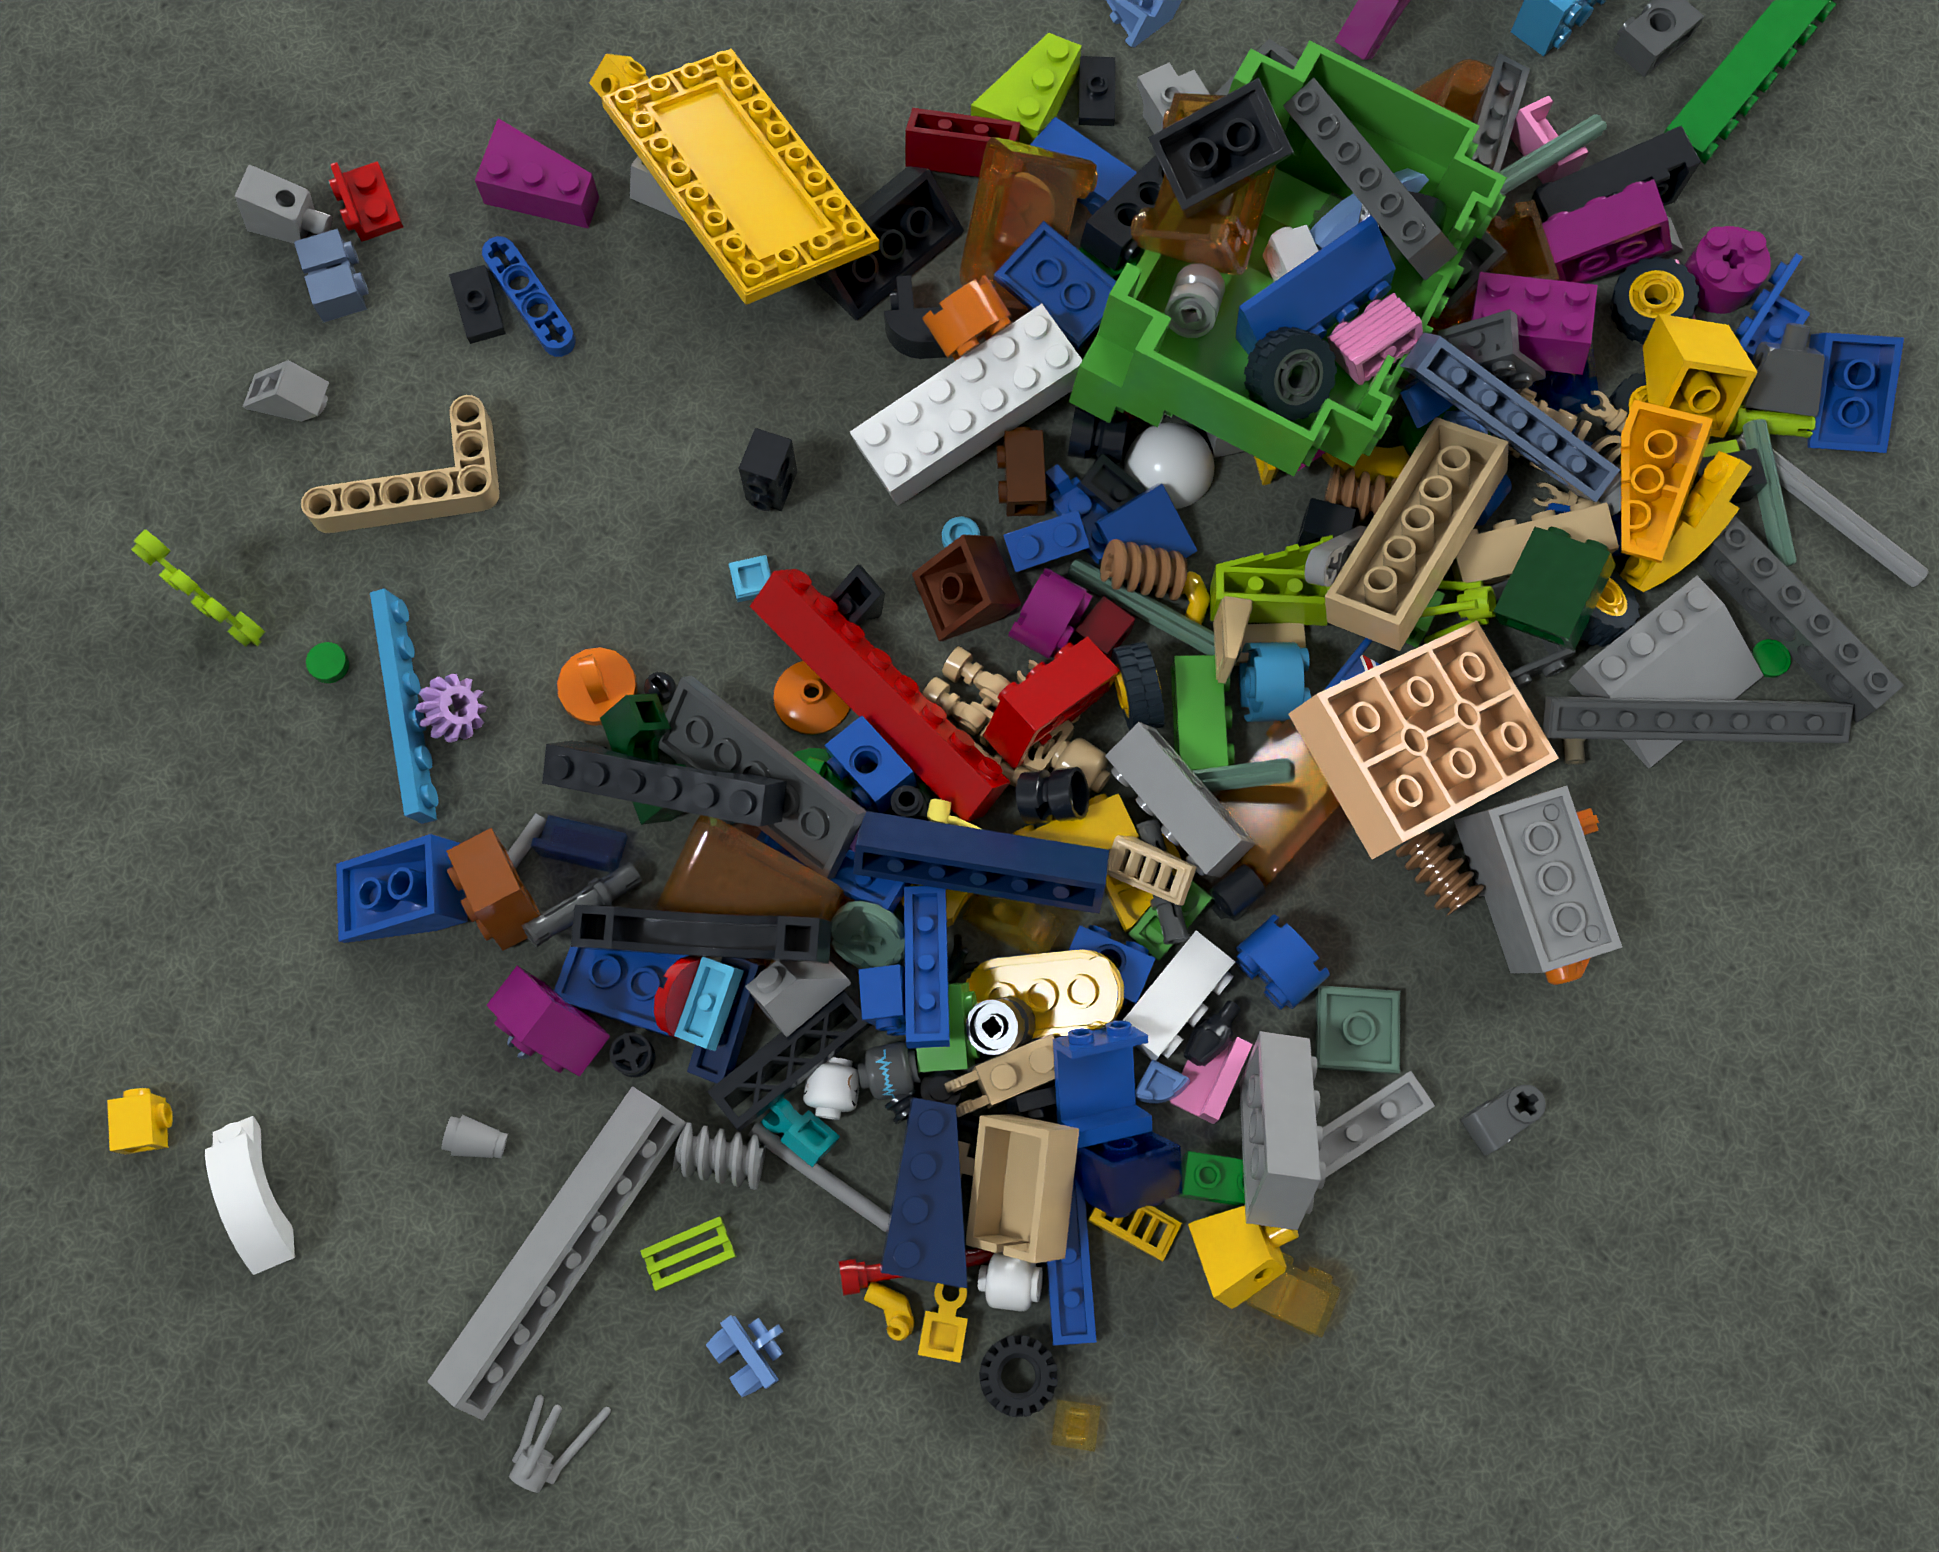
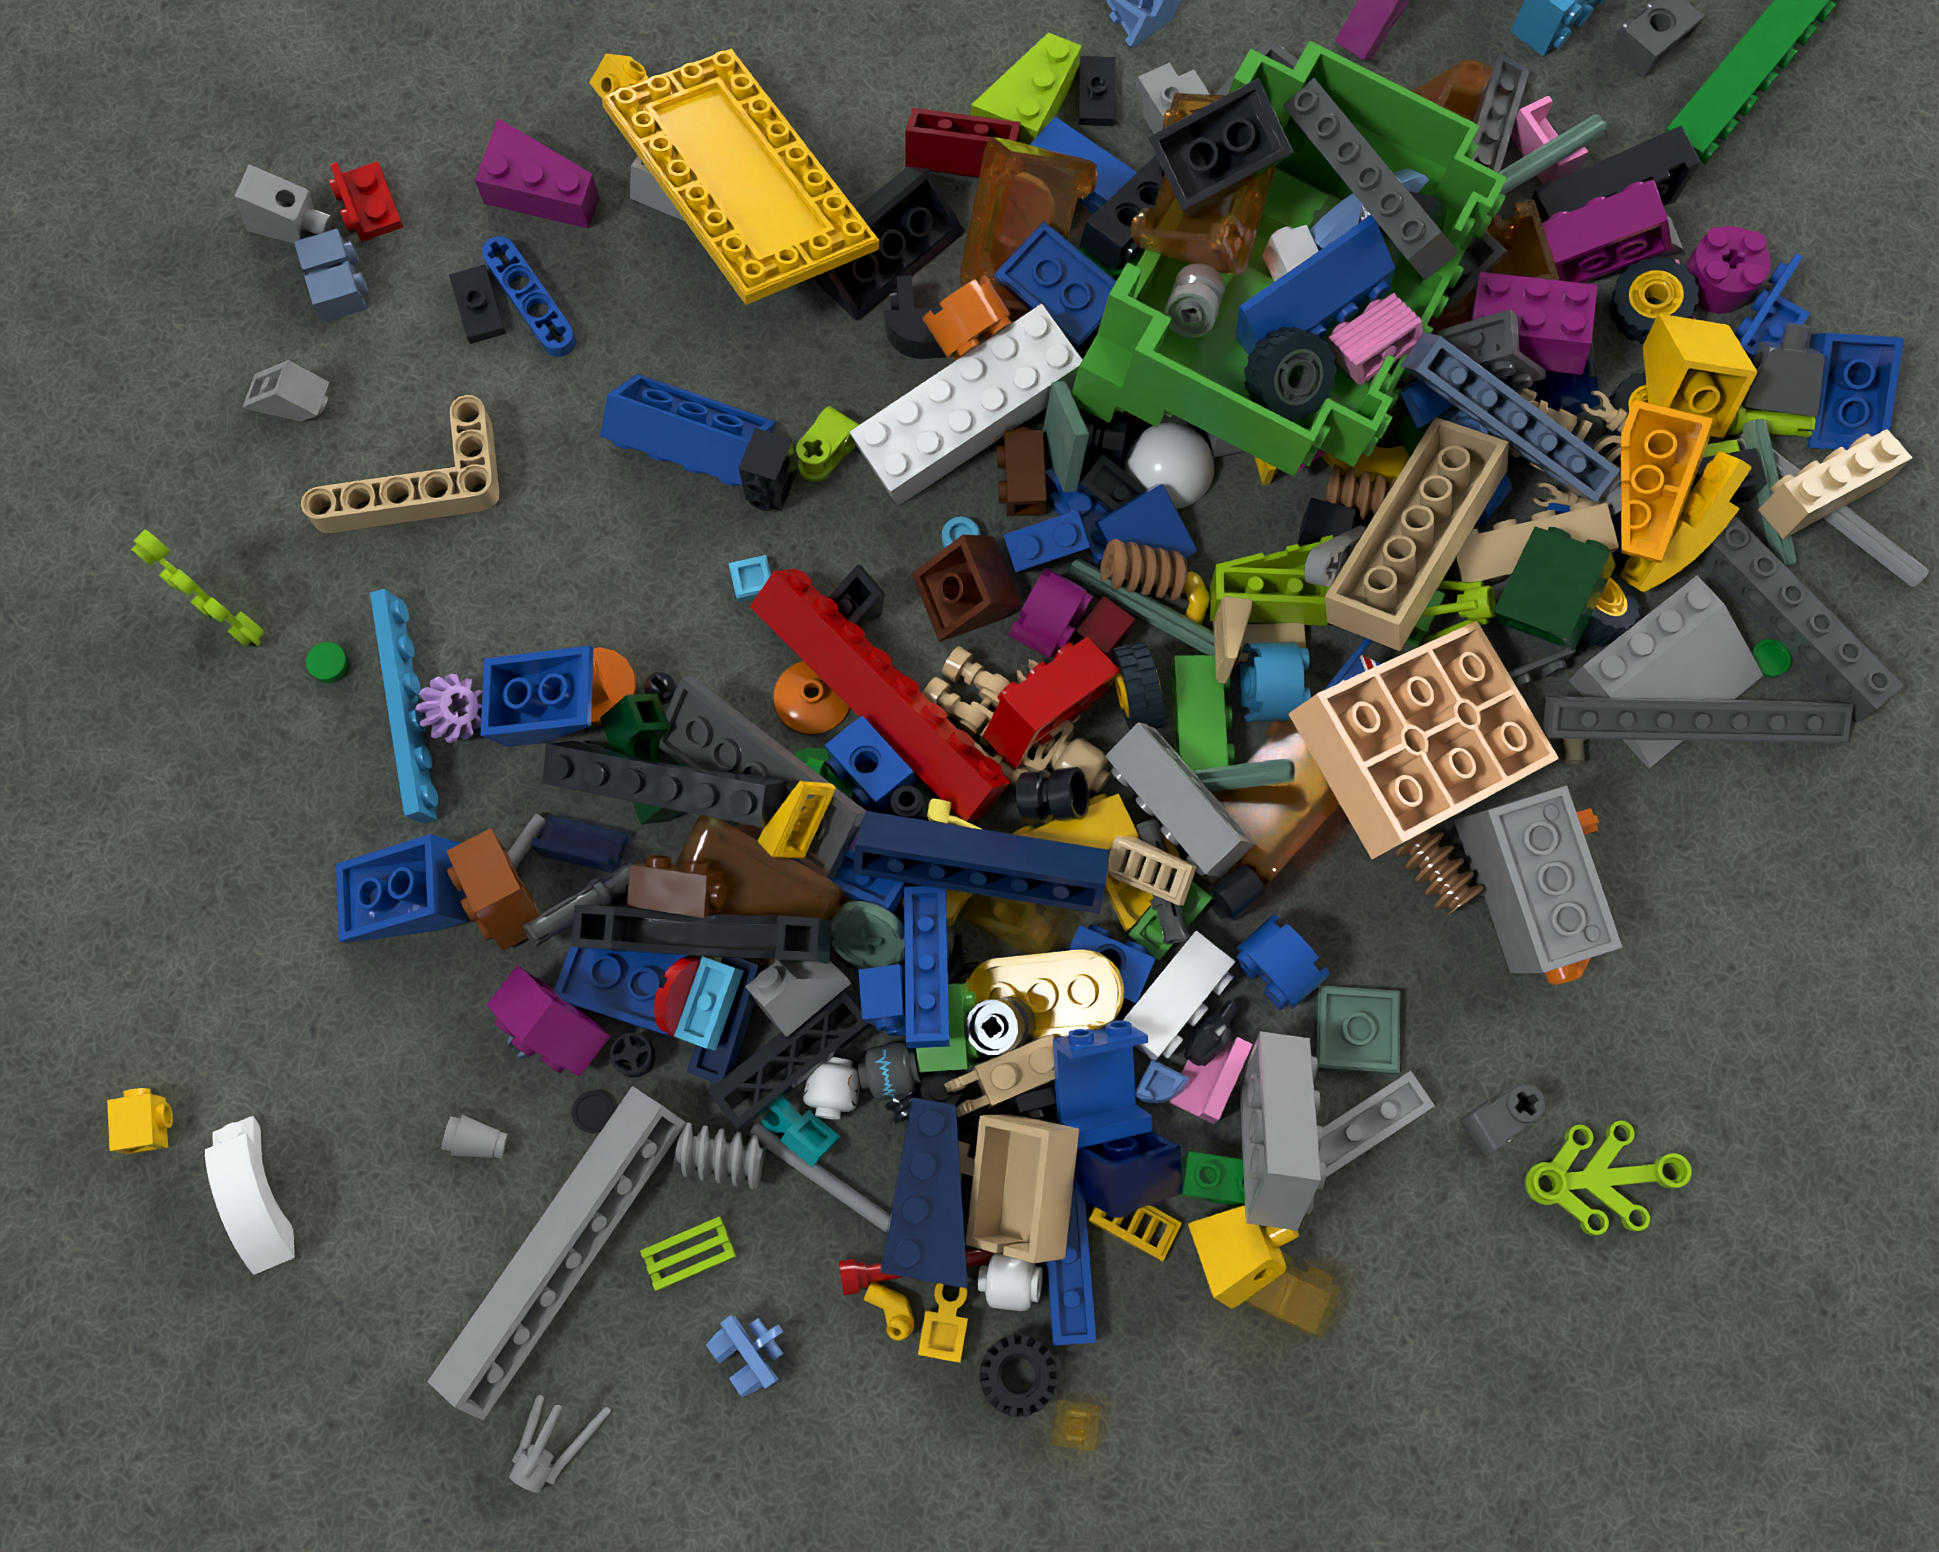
(537, 695): none -> blue slope
(592, 1111): none -> black piece
(676, 888): none -> reddish brown brick
(680, 427): none -> blue slope
(791, 829): none -> yellow slope
(825, 444): none -> lime piece
(1065, 436): none -> sand green tile
(1599, 1179): none -> lime plant
(1834, 483): none -> tan brick

